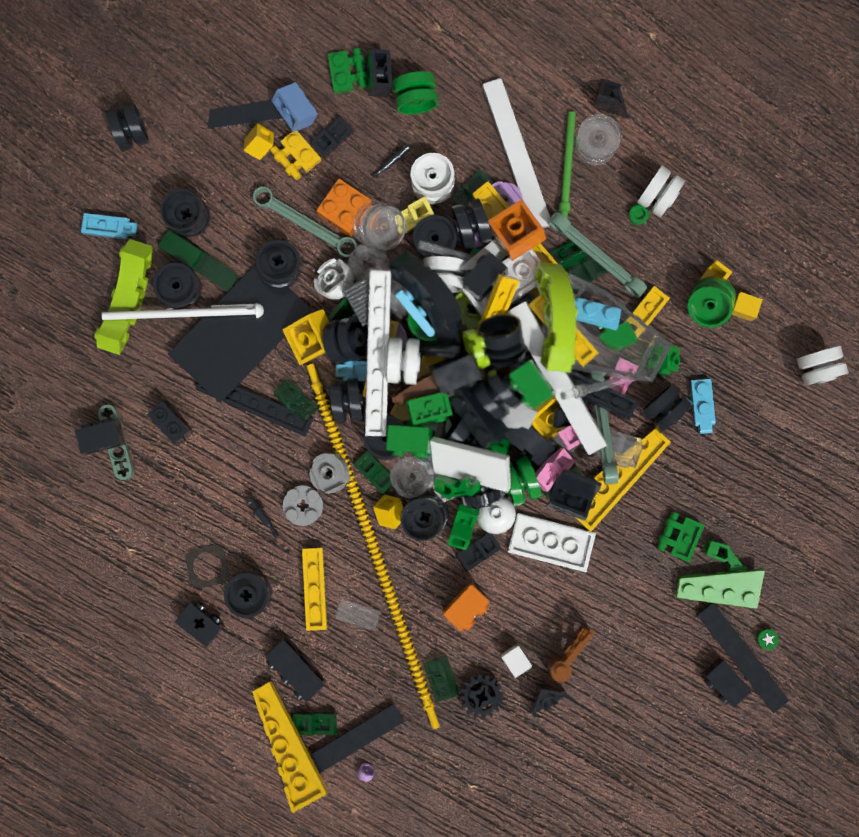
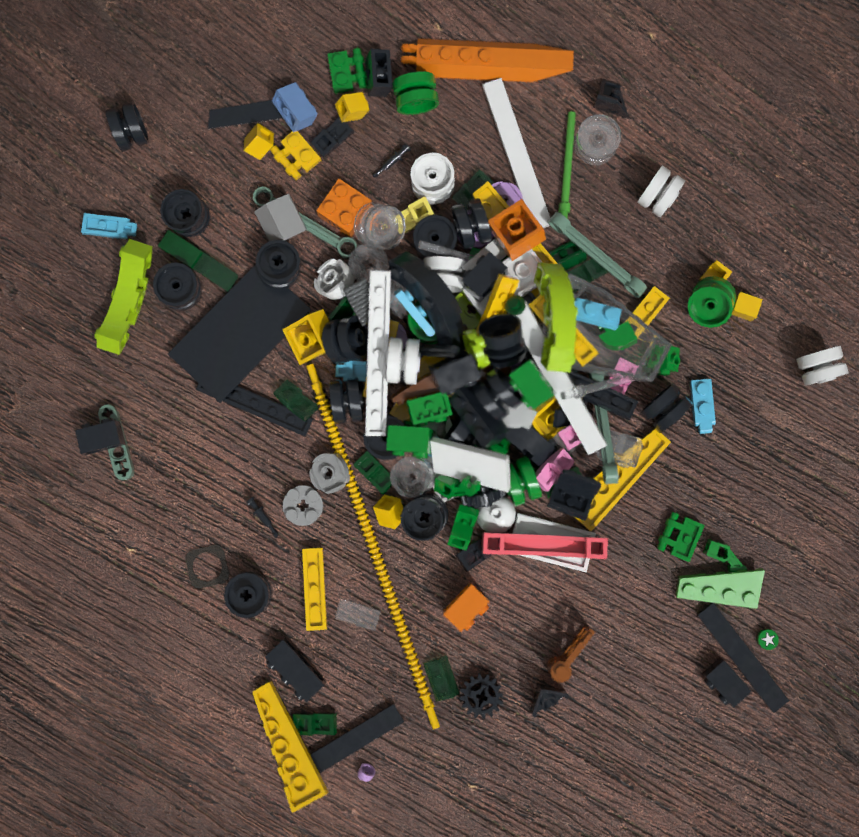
(170, 423): black brick -> none
(190, 619): black brick -> none
(215, 310): white bar -> none
(280, 219): none -> light grey slope
(352, 106): none -> yellow brick
(488, 60): none -> orange hinge
(515, 305): none -> dark green plate
(516, 660): white panel -> none
(544, 545): none -> coral arch
(638, 214): green tile -> none

